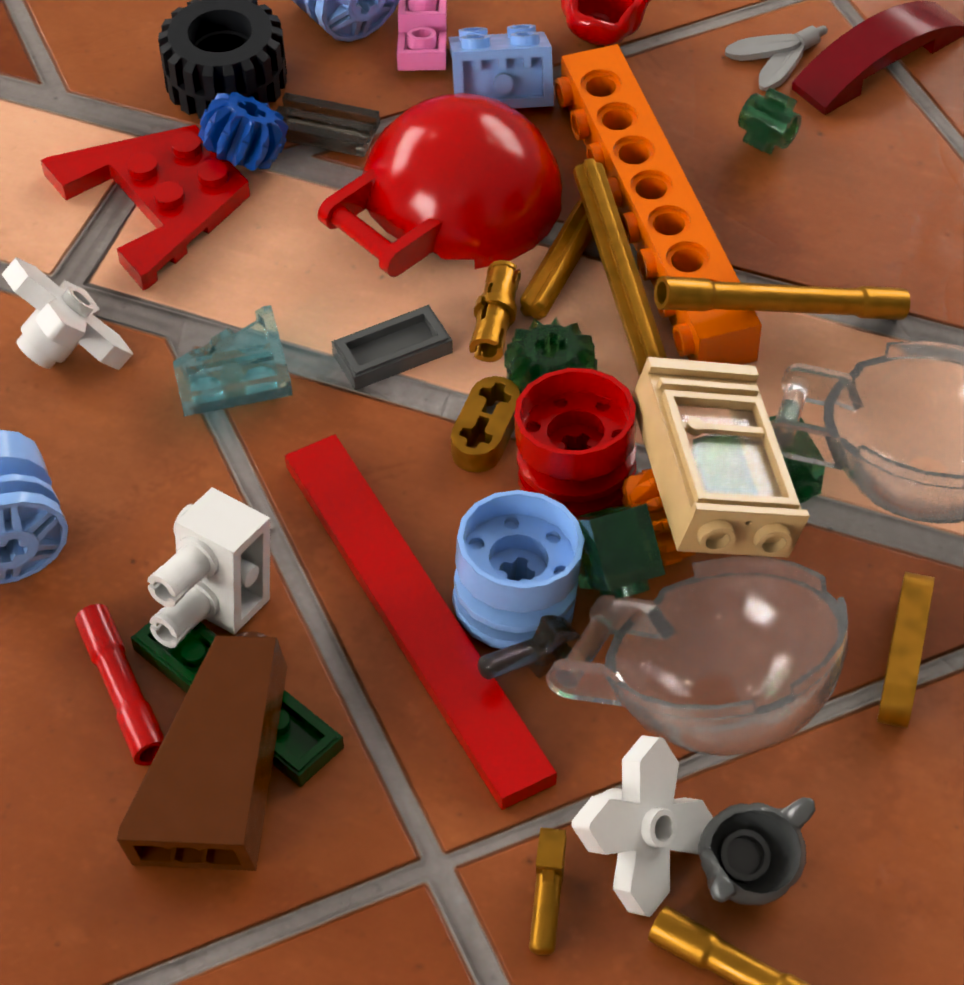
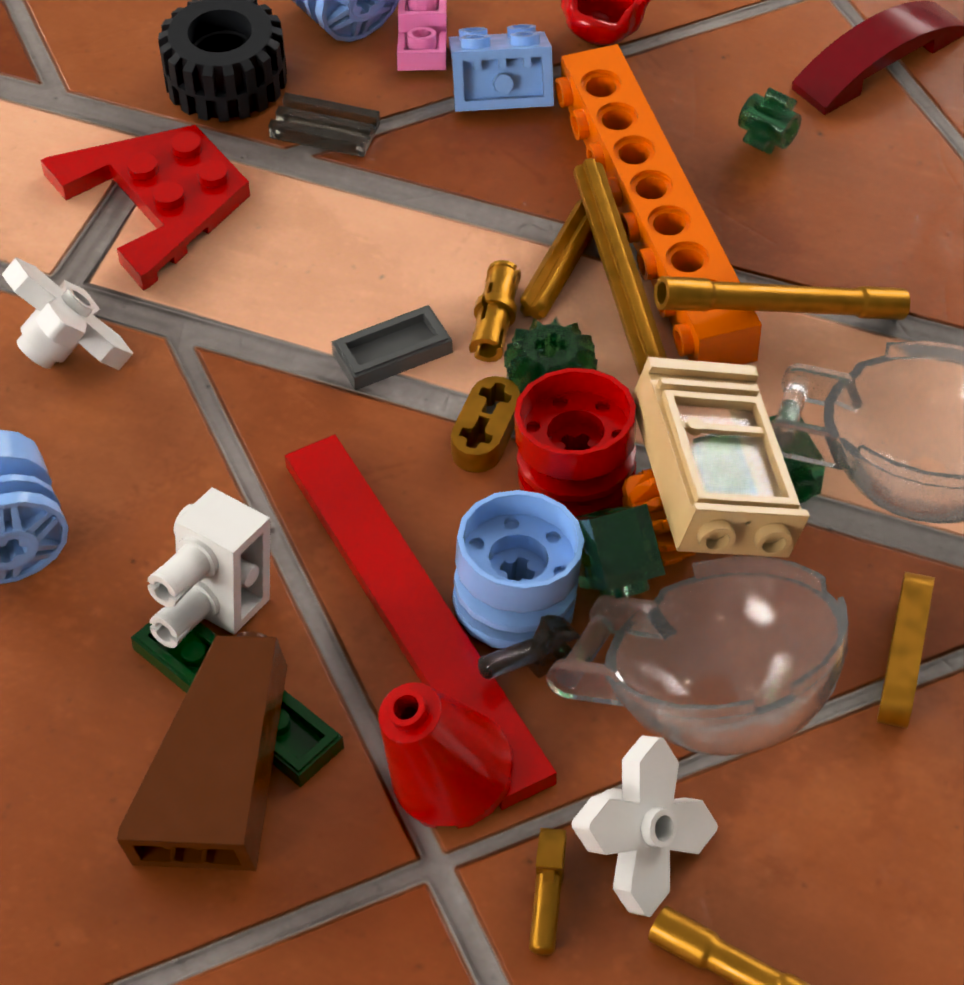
(108, 654): red piece -> none
(234, 368): clear light blue wing -> none
(243, 131): blue gear -> none
(443, 757): none -> red cone
(454, 182): red windscreen -> none
(754, 851): dark grey hair -> none
(782, 49): light grey piece -> none

